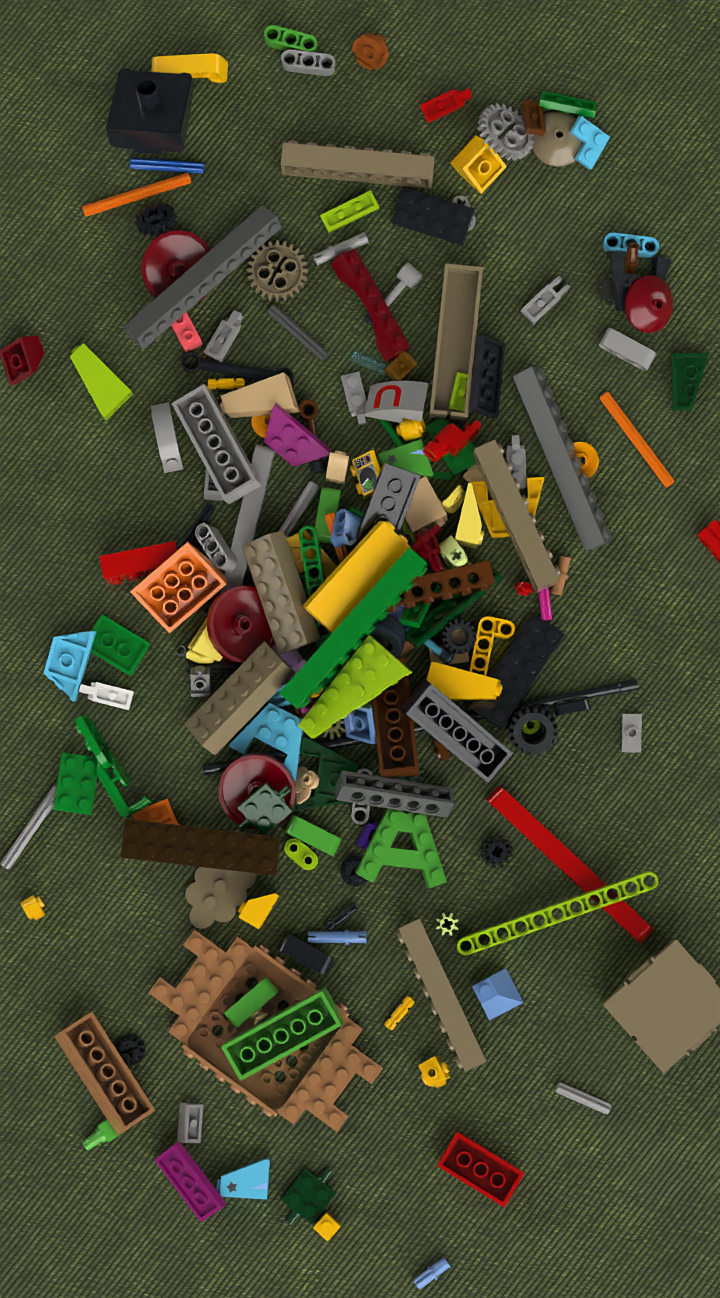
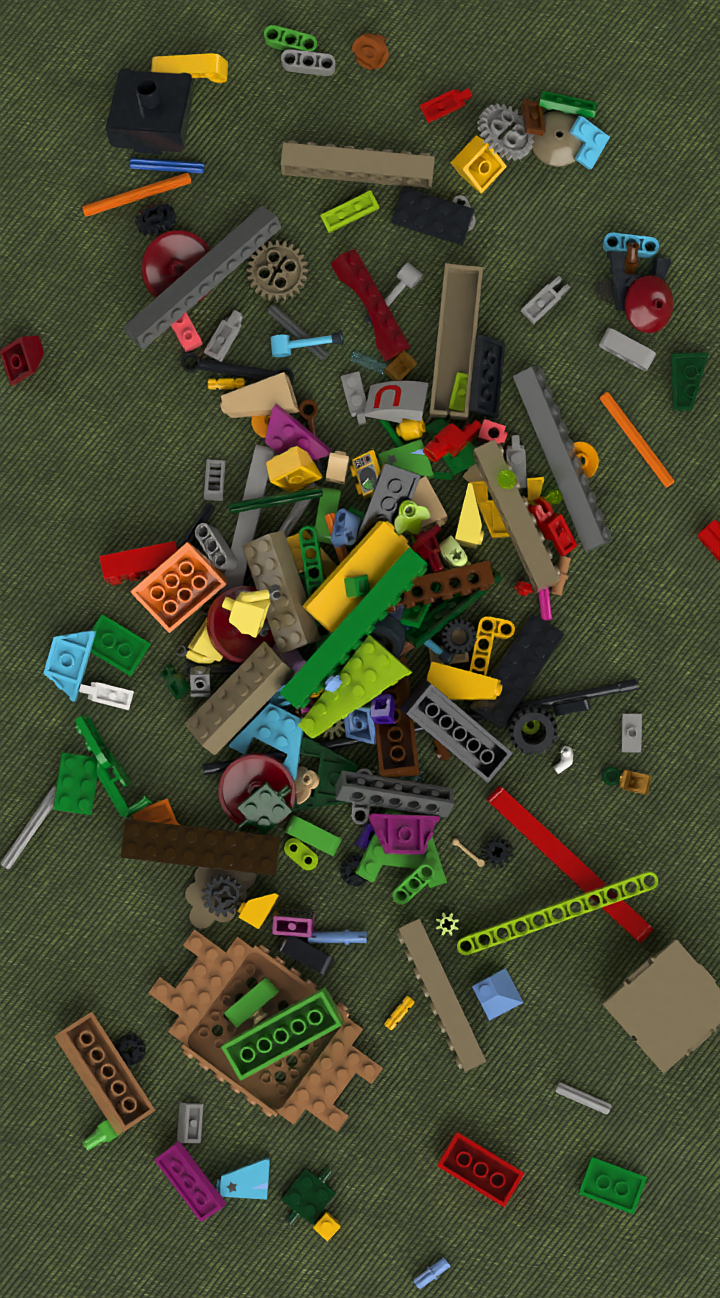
(33, 907): yellow plate -> none
(103, 385): lime slope -> none
(166, 437): light grey arch -> none
(176, 682): none -> dark green plate
(216, 444): light grey brick -> none
(223, 888): none -> black gear
(251, 610): none -> light yellow torso
(277, 499): none -> dark green axle
(282, 345): none -> medium azure piece
(292, 469): none -> yellow slope
(293, 922): none -> magenta brick
(333, 252): light grey pin -> none
(333, 683): none -> light blue plate
(340, 917): black axle -> none
(357, 586): none -> green slope
(378, 713): none -> dark purple brick
(403, 832): none -> magenta wing
(412, 519): none -> lime plate
(412, 888): none -> bright green beam
(434, 1072): yellow brick -> none
(449, 504): light yellow piece -> none
(456, 842): none -> tan hinge
(489, 425): none -> coral brick
(506, 479): none -> clear neon green plate
(552, 526): none -> red plate
(554, 497): none -> clear neon green pin
(566, 759): none -> white arm
(611, 776): none -> dark green plate
(612, 1185): none -> green plate
(635, 782): none -> pearl gold bracket

